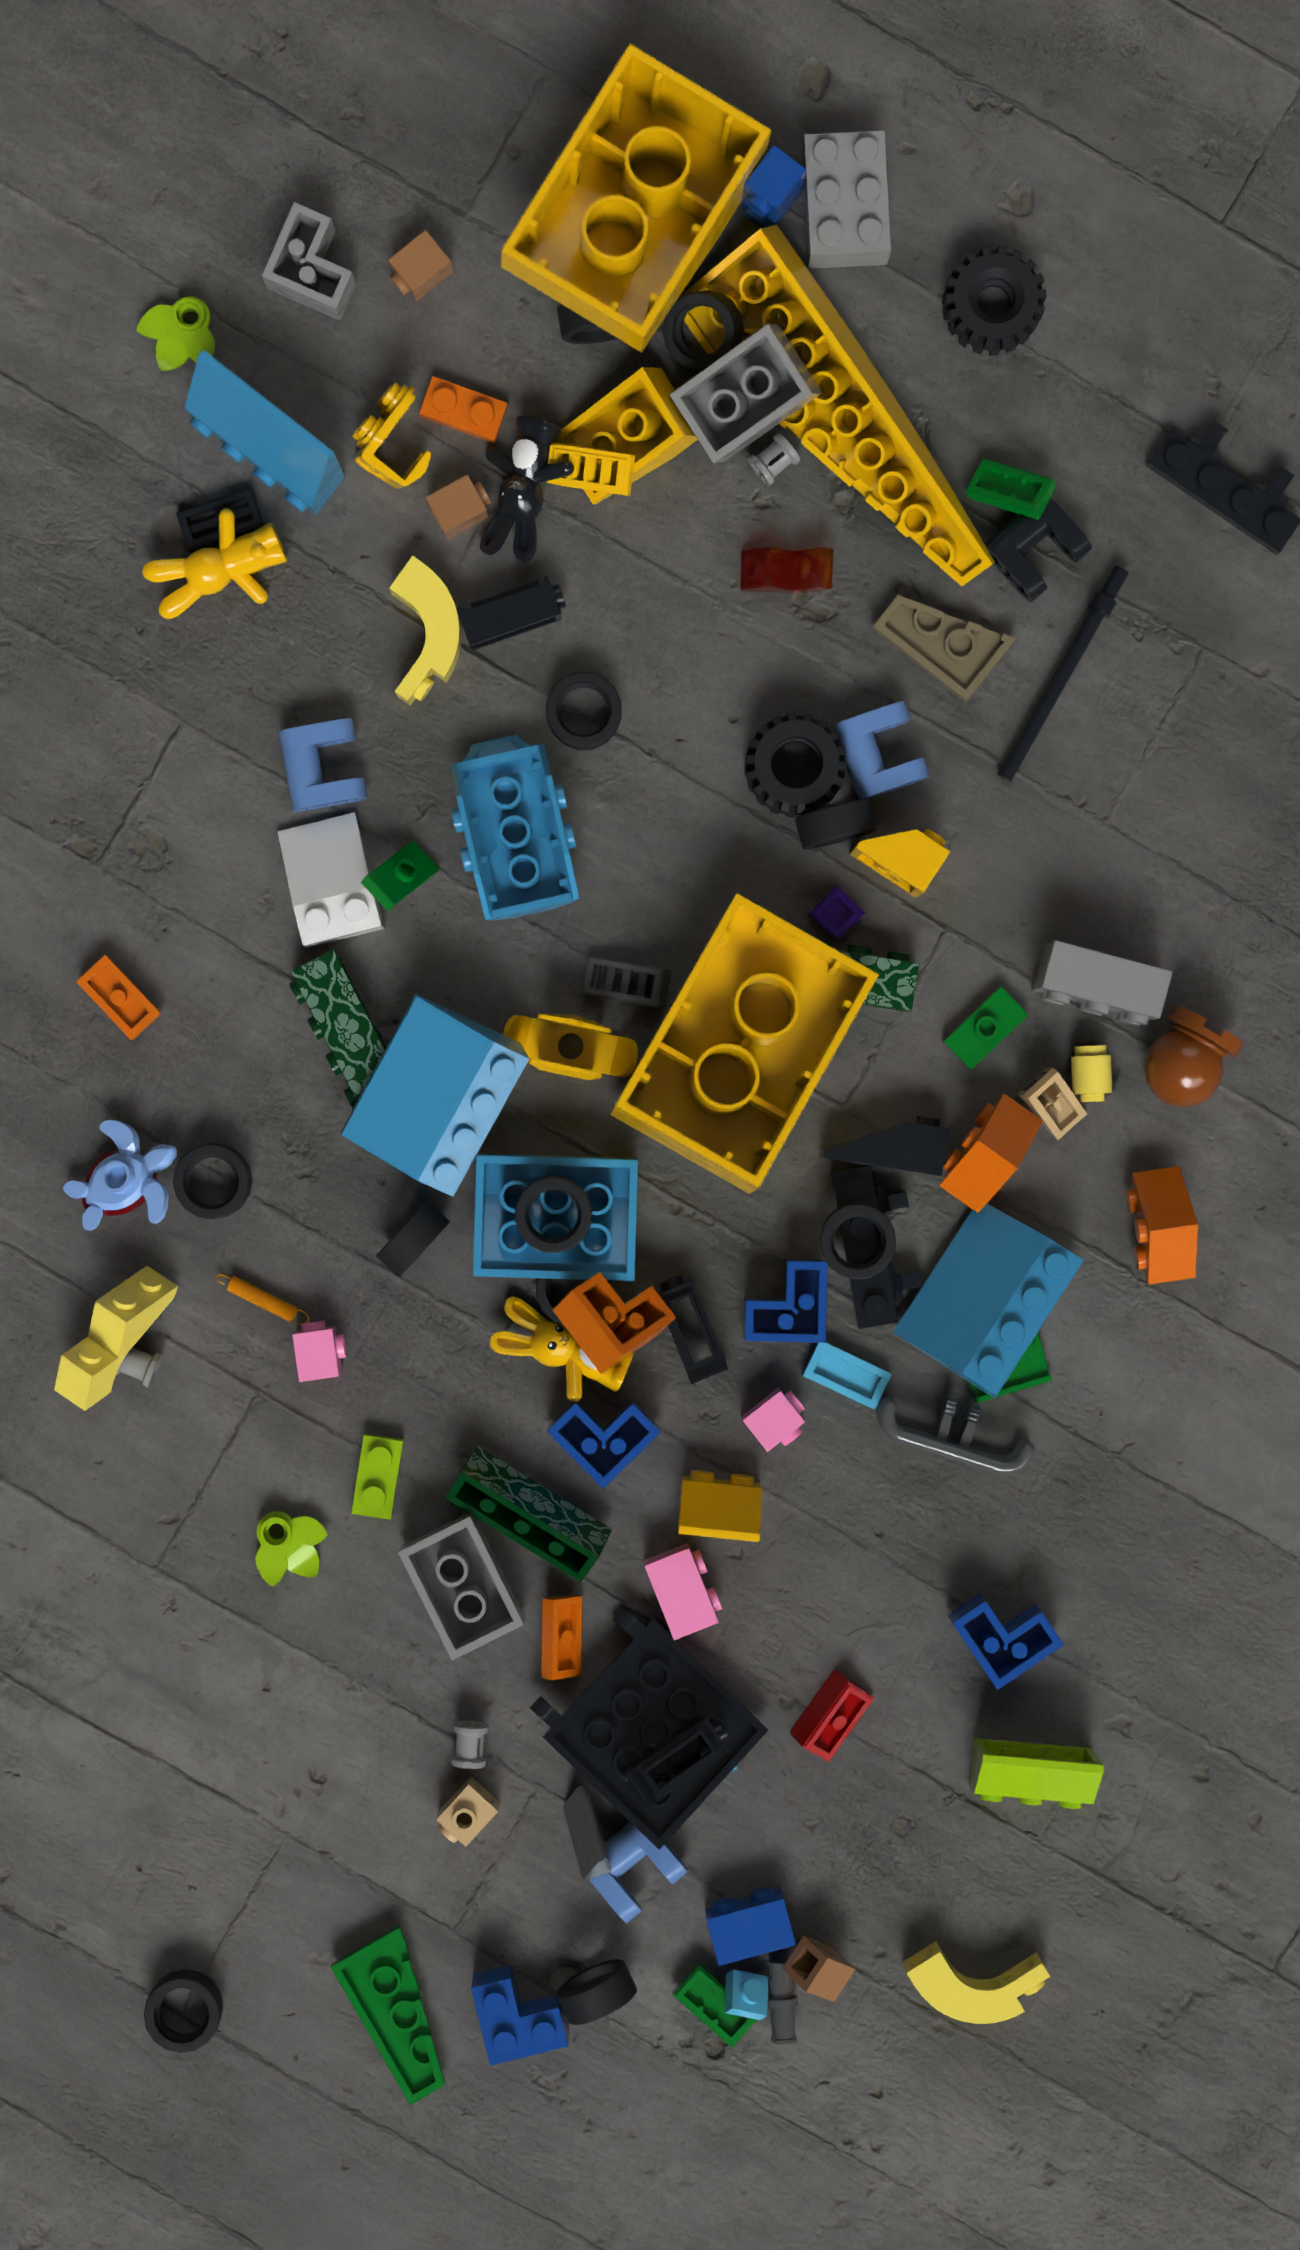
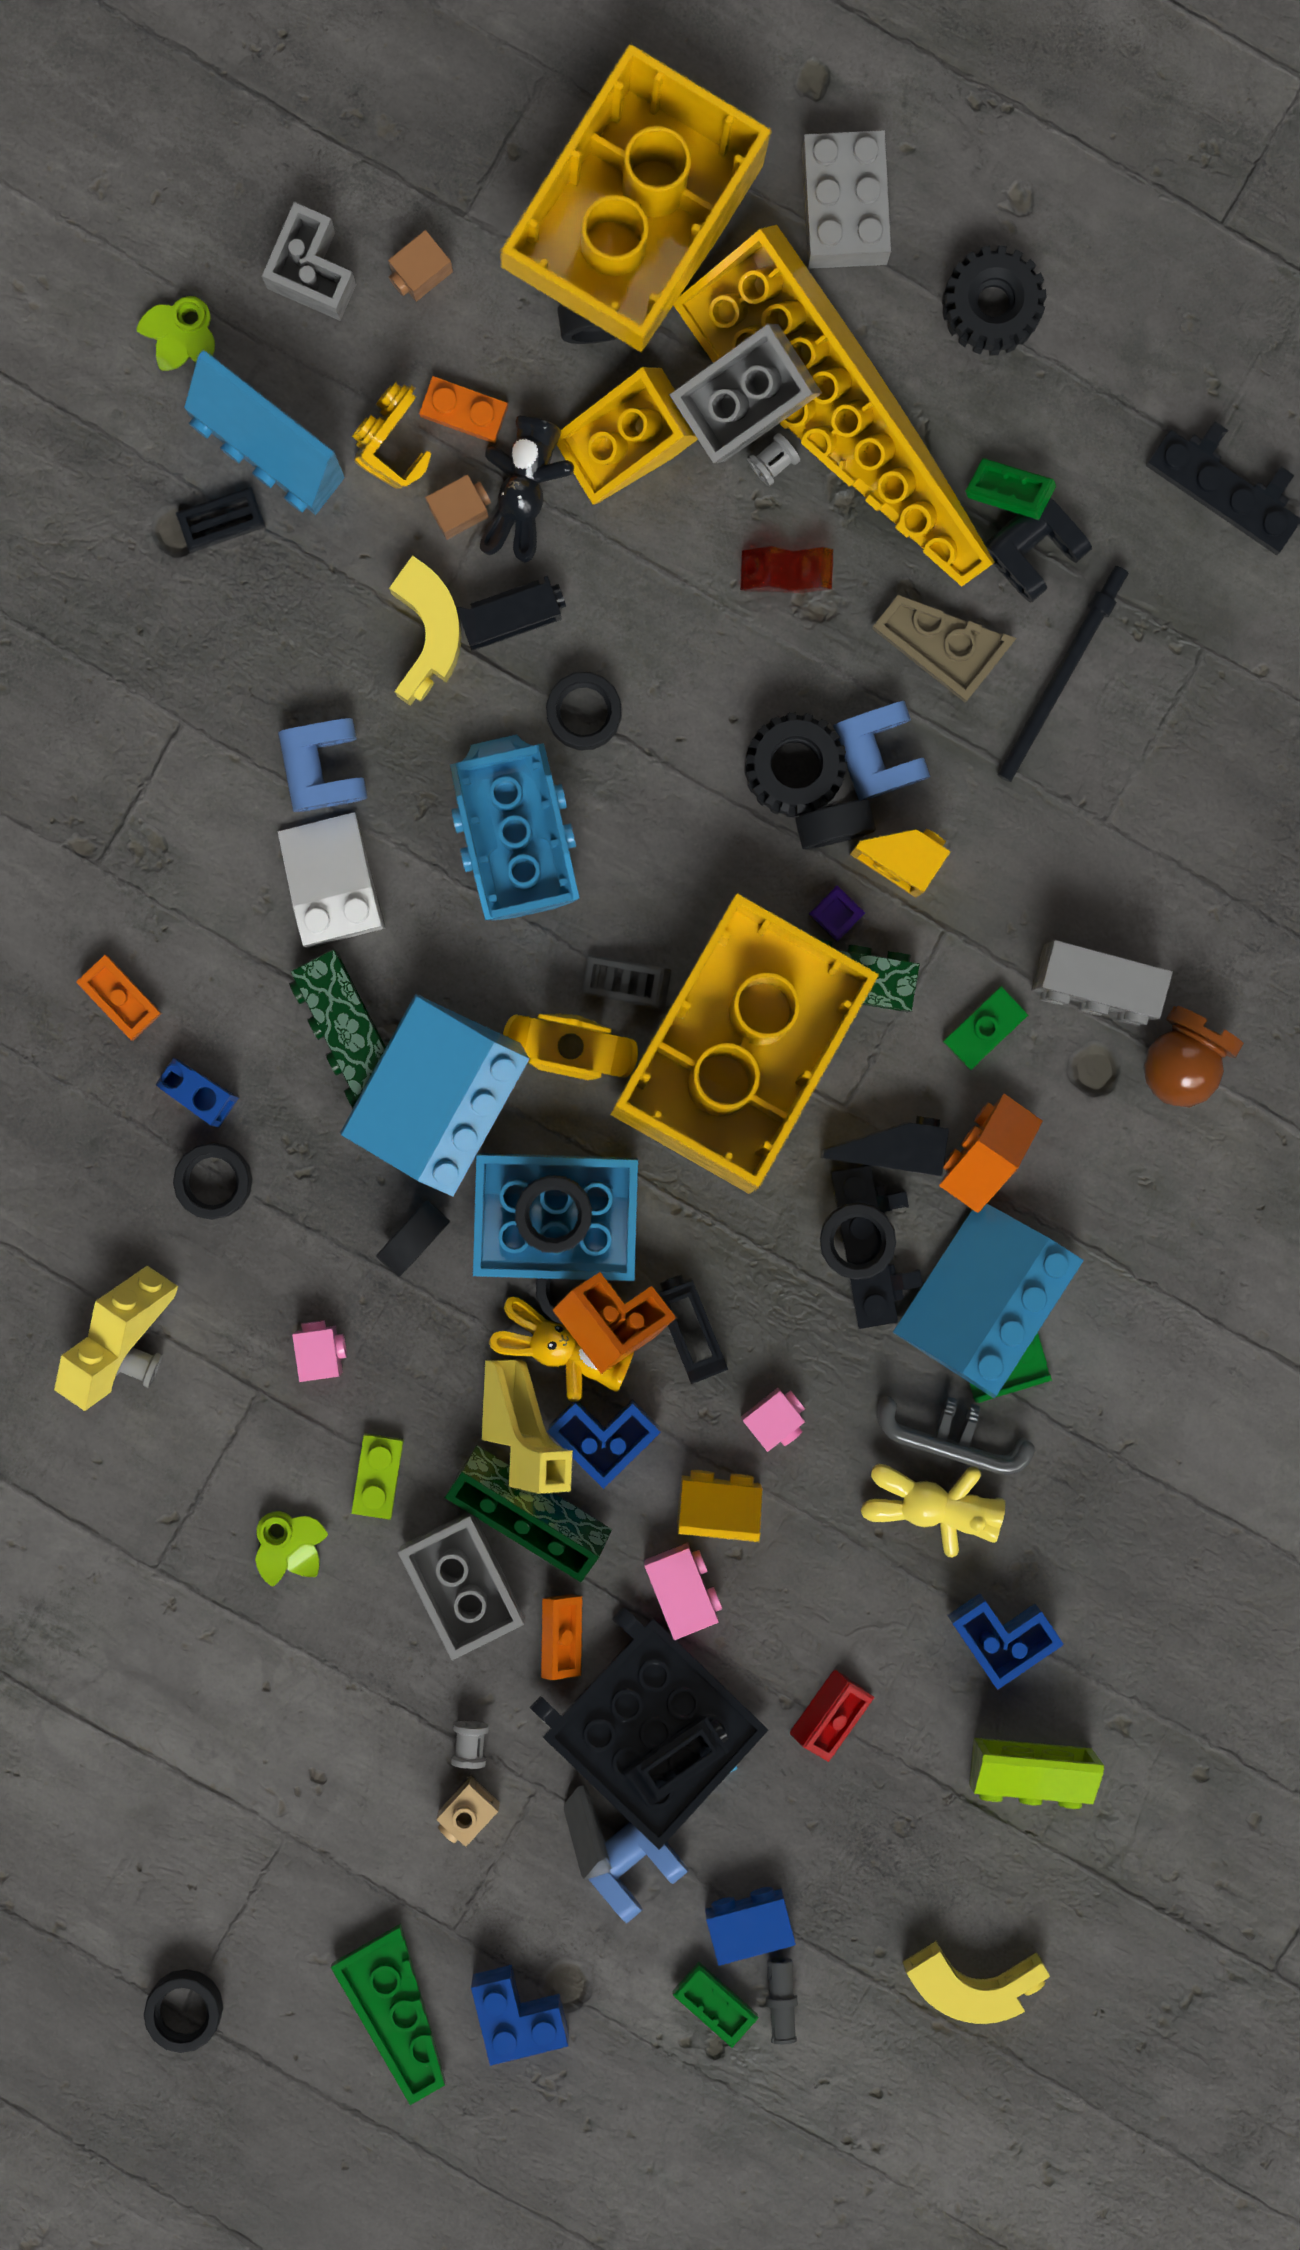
(124, 1178): light blue animal -> none
(197, 1092): none -> blue leg
(213, 568): yellow animal -> none
(262, 1298): light orange piece -> none
(400, 875): green plate -> none
(515, 1420): none -> light yellow arch
(572, 452): yellow slope -> none
(596, 1992): black tyre -> none
(674, 335): black tyre -> none
(746, 1994): medium azure plate -> none
(772, 189): blue brick -> none
(796, 1316): blue brick -> none
(818, 1969): medium nougat brick -> none
(847, 1374): medium azure tile -> none
(929, 1504): none -> light yellow animal
(1052, 1102): tan slope -> none
(1091, 1073): light yellow brick -> none
(1163, 1225): orange brick -> none

